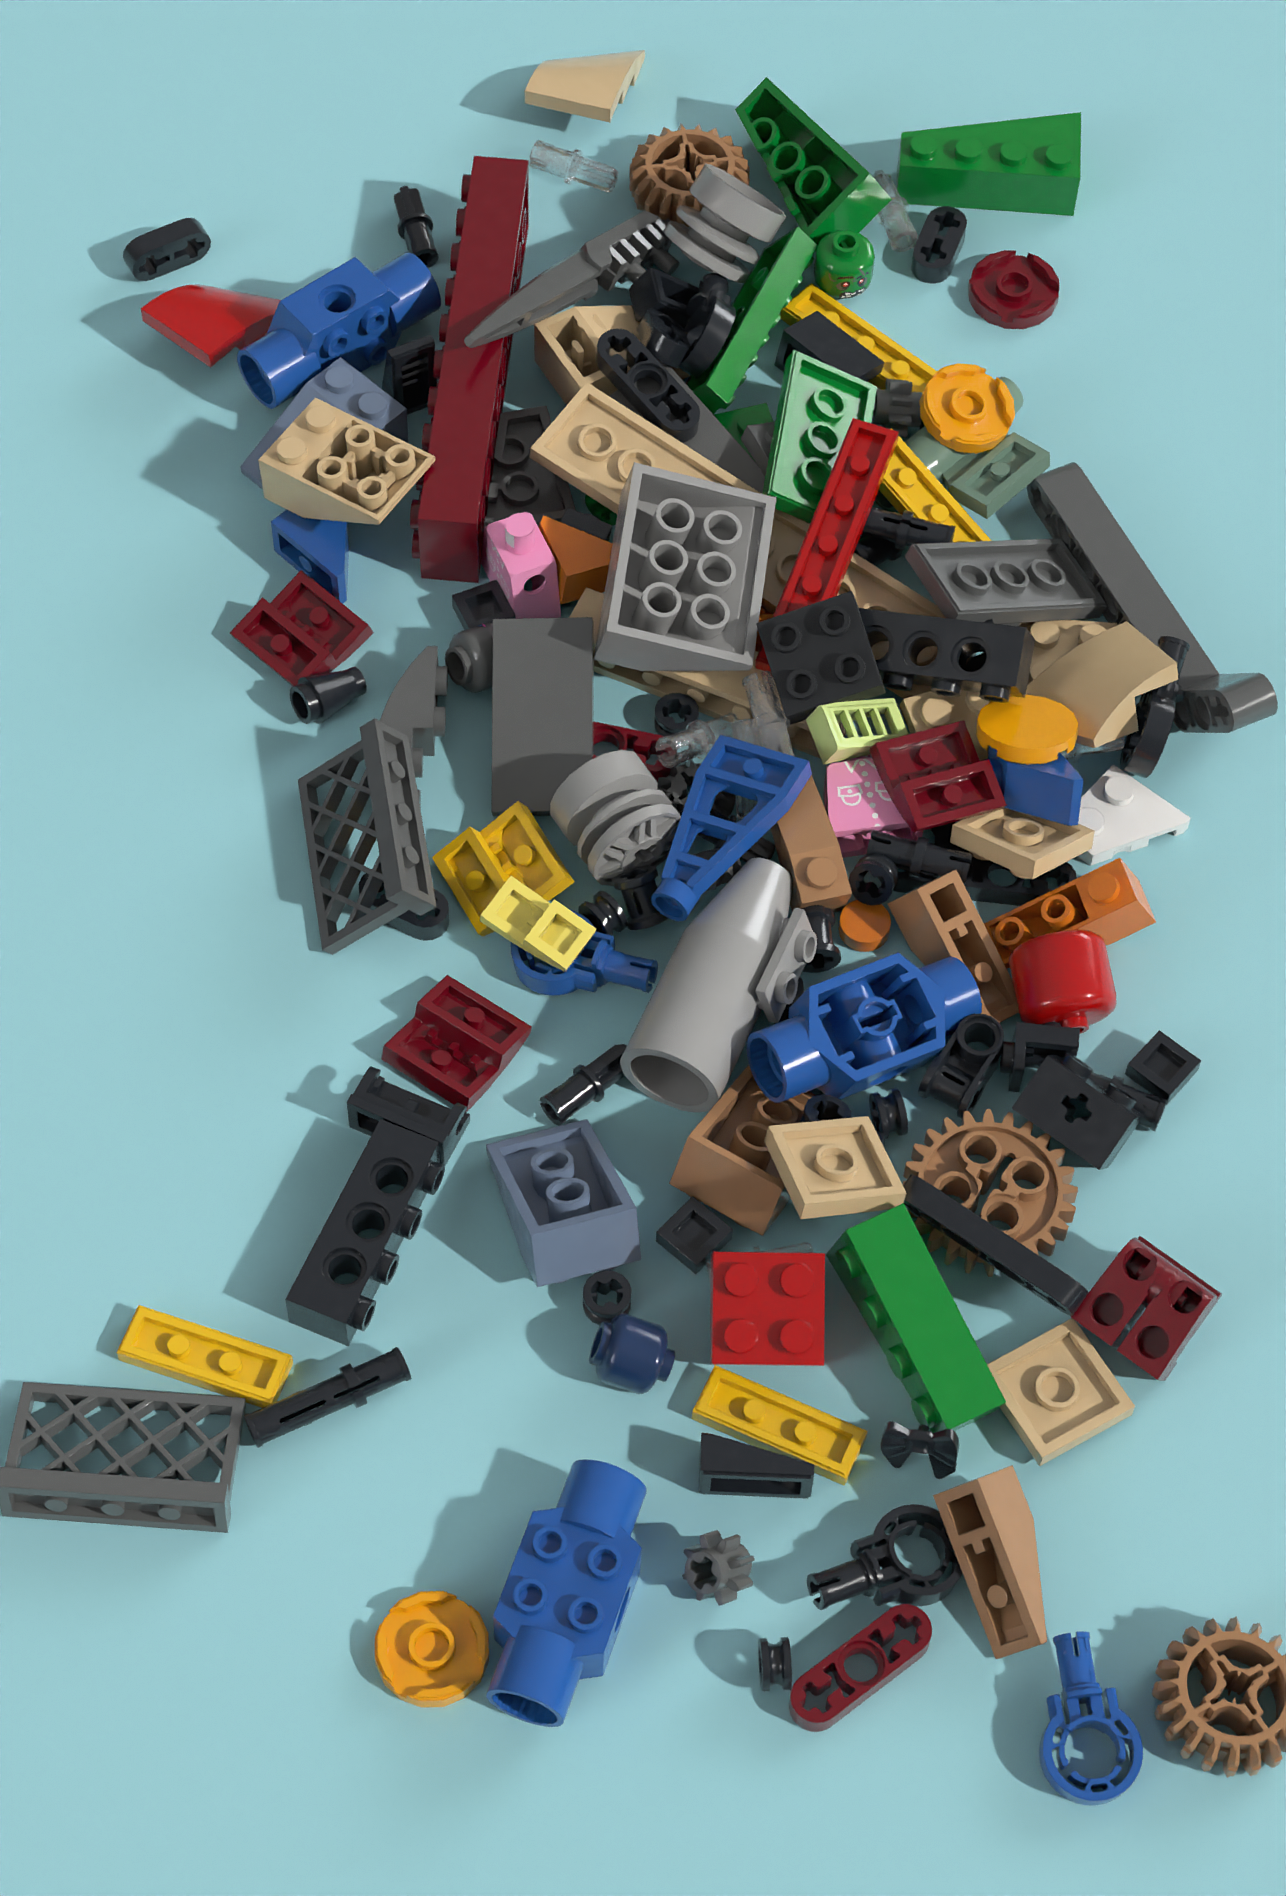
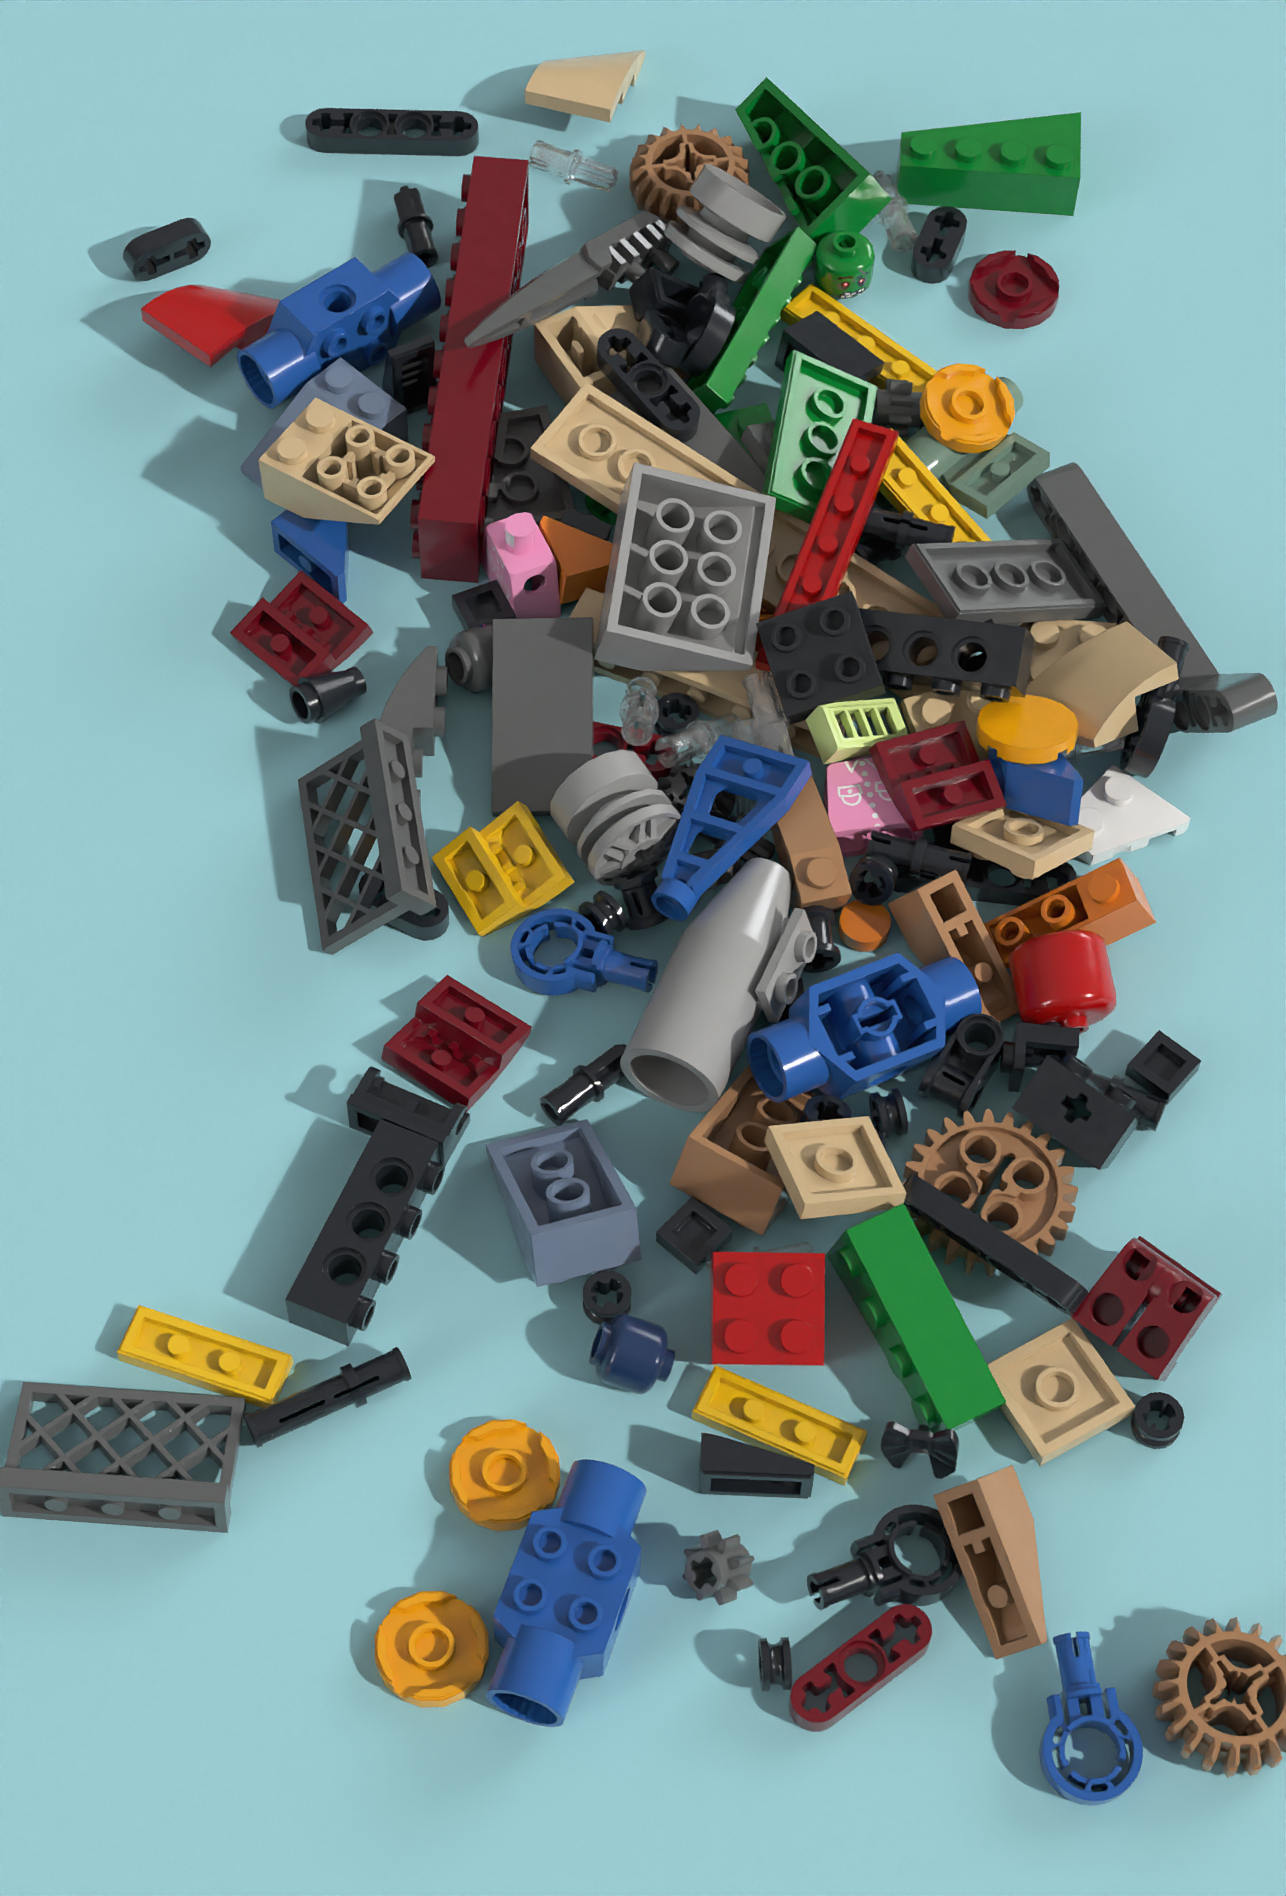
(392, 126): none -> black beam
(504, 1474): none -> light orange tile
(536, 925): light yellow slope -> none
(637, 710): none -> clear pin
(1165, 1405): none -> black bush

